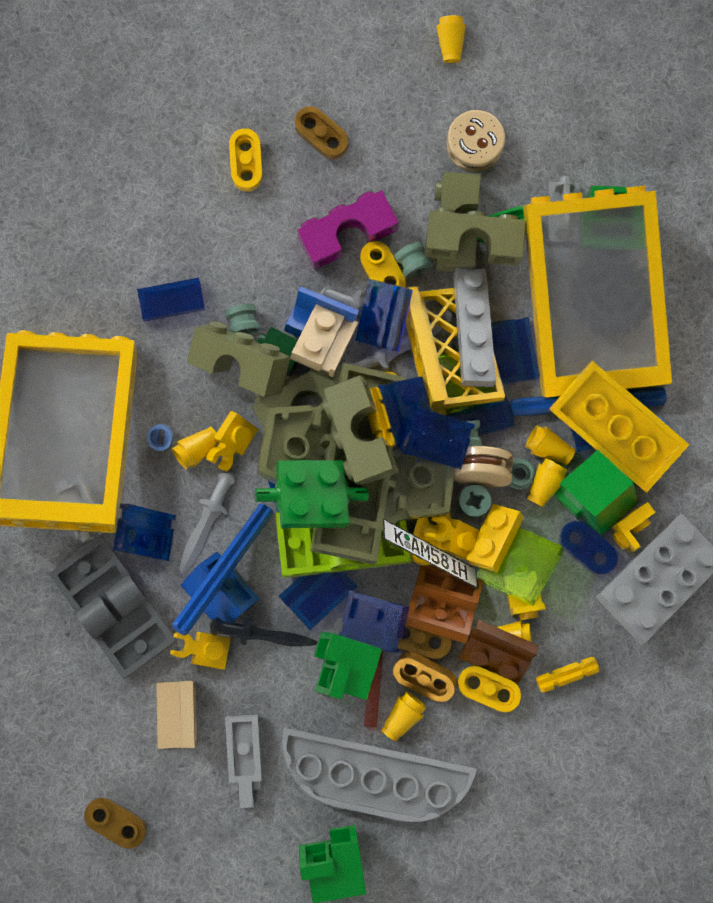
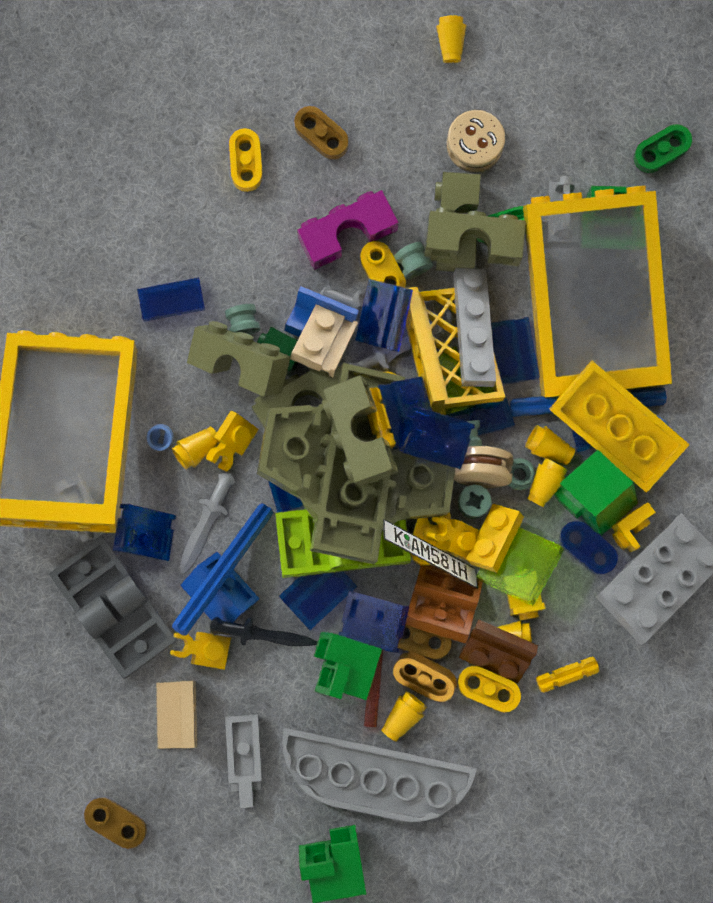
(311, 494): green plate -> none
(661, 149): none -> green plate

